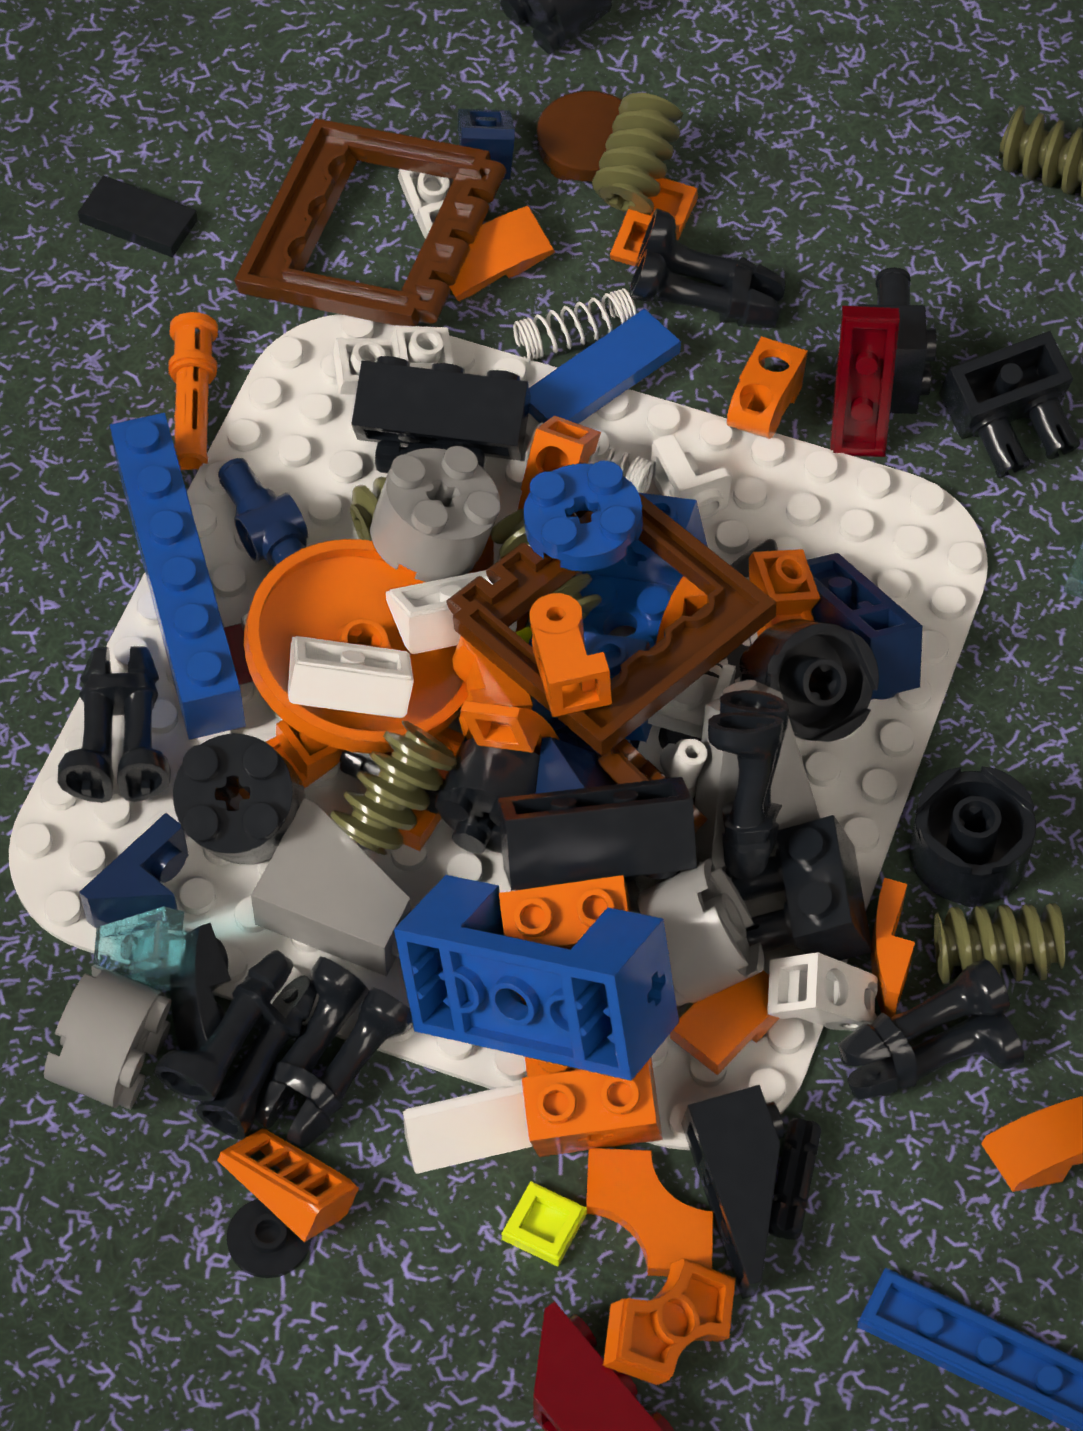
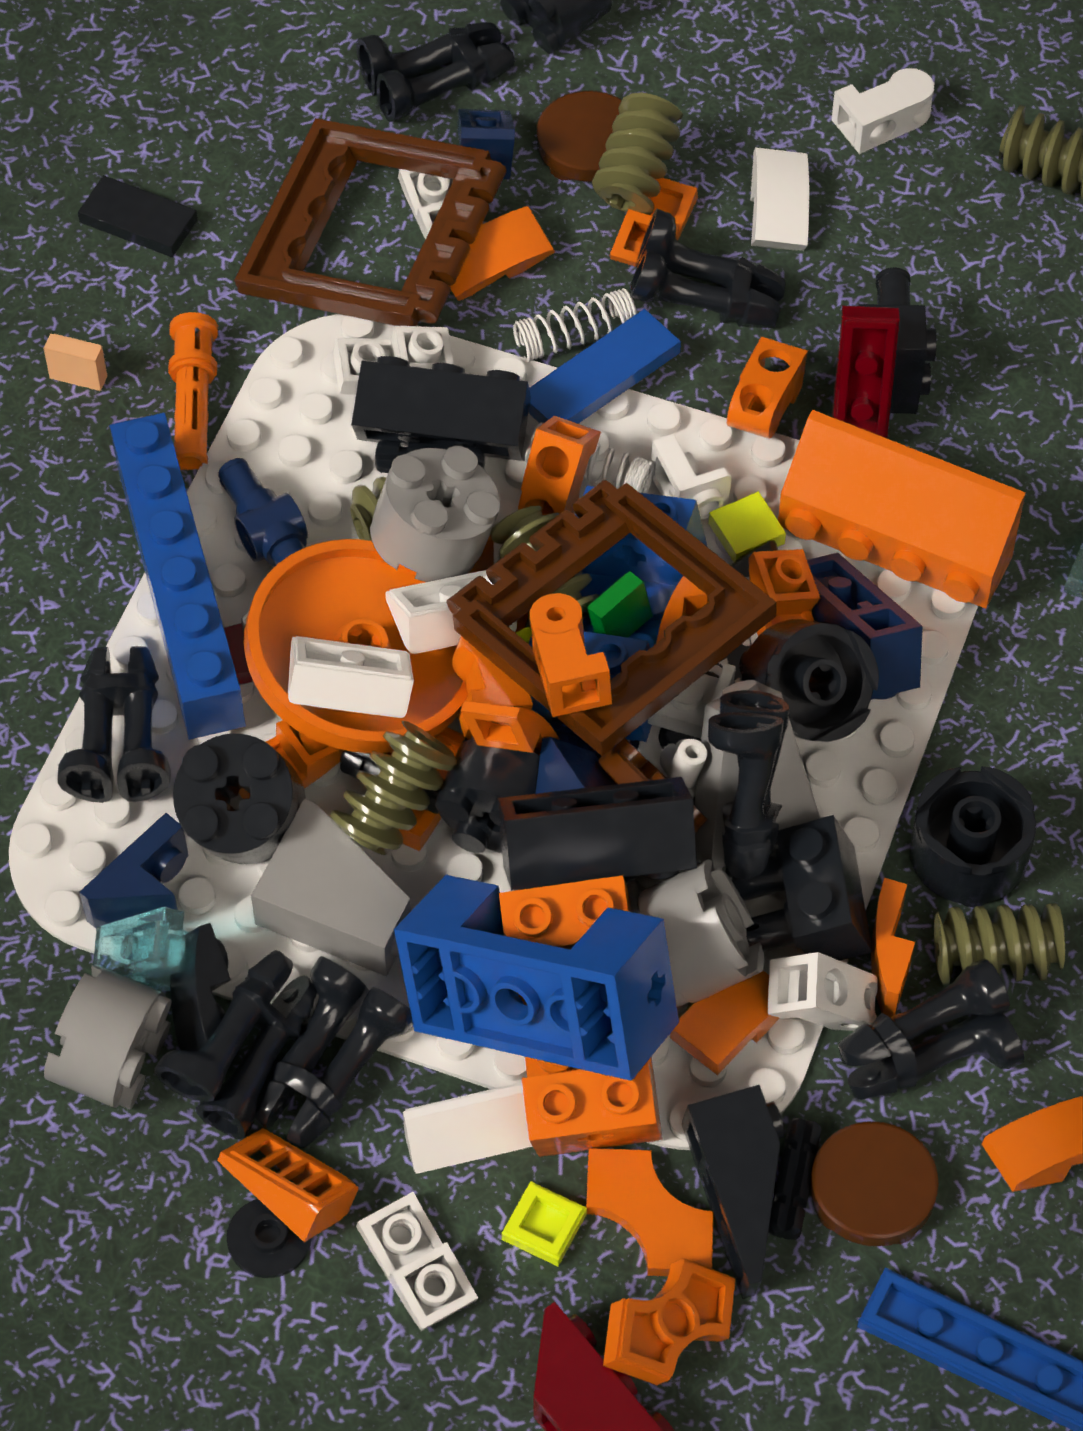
(75, 361): none -> light nougat tile
(416, 1261): none -> white slope
(471, 51): none -> black piece
(578, 488): blue plate -> none
(621, 607): none -> green tile
(745, 525): none -> neon yellow tile
(780, 199): none -> white slope
(874, 1184): none -> reddish brown tile
(885, 110): none -> white leg
(900, 509): none -> orange slope
(1010, 385): black brick -> none

